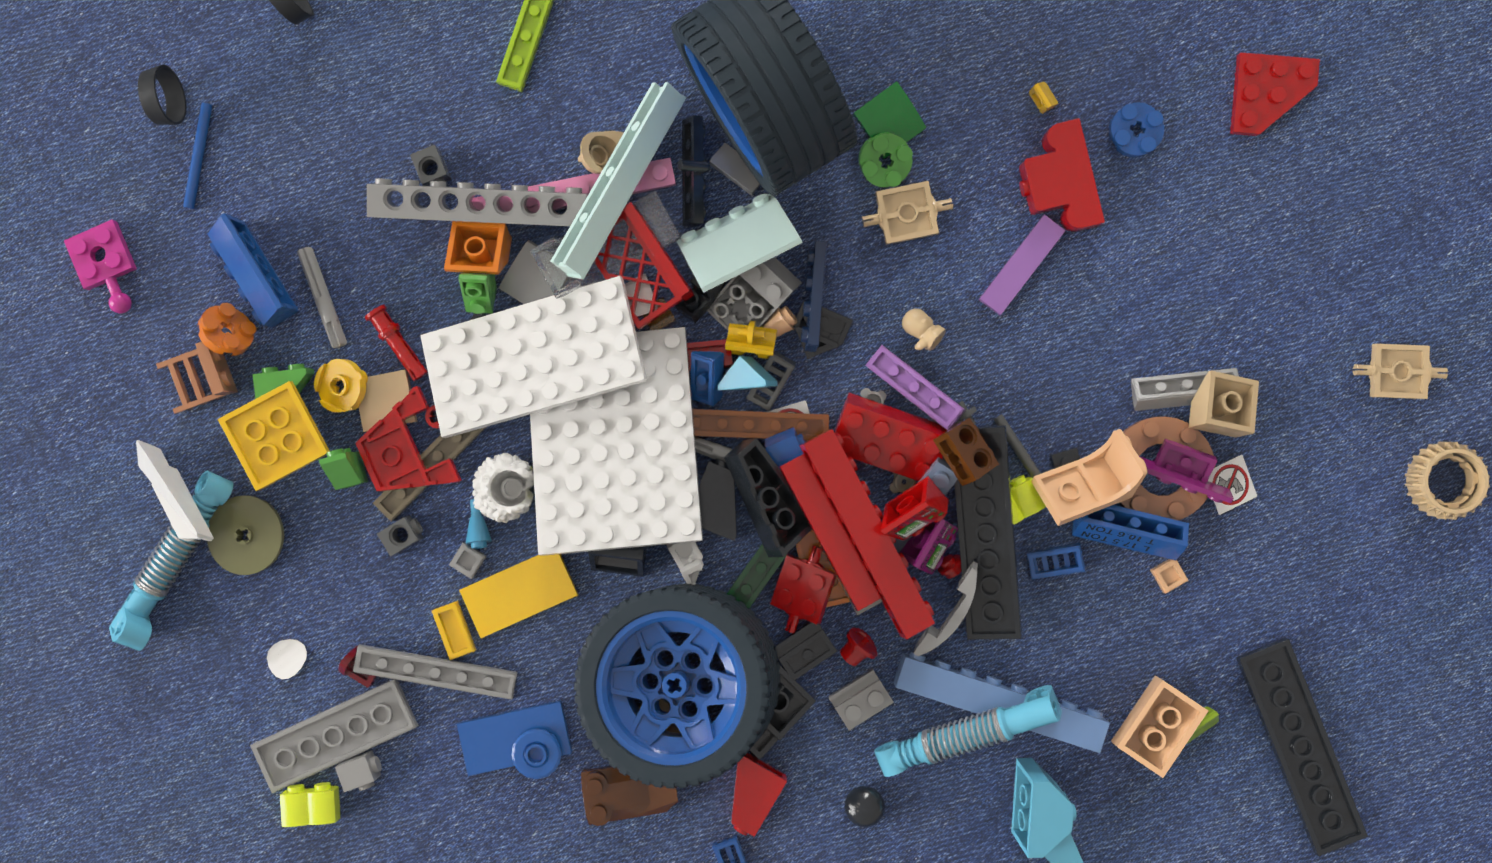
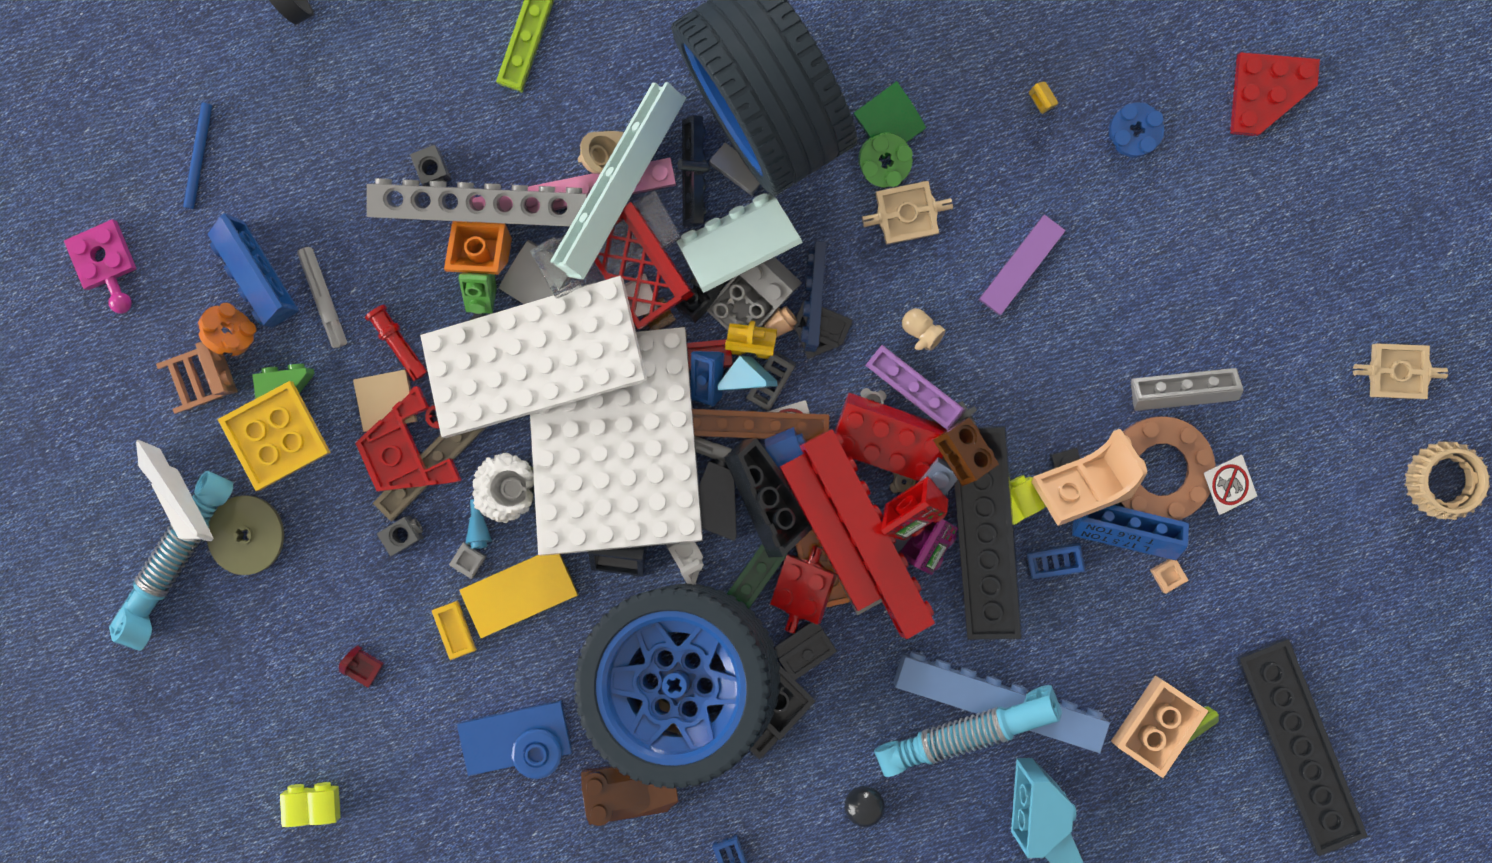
(173, 93): black tyre -> none
(286, 658): white sticker -> none
(334, 735): light grey tile -> none
(344, 468): bright green slope -> none
(354, 385): yellow plate -> none
(359, 771): light grey brick -> none
(435, 671): light grey tile -> none
(754, 793): red slope -> none
(858, 647): red piece -> none
(860, 699): light grey plate -> none
(932, 636): light grey slope -> none
(950, 566): red plate -> none
(1017, 447): dark grey bar -> none
(1063, 178): red brick -> none
(1187, 468): magenta bracket -> none
(1225, 405): tan slope -> none

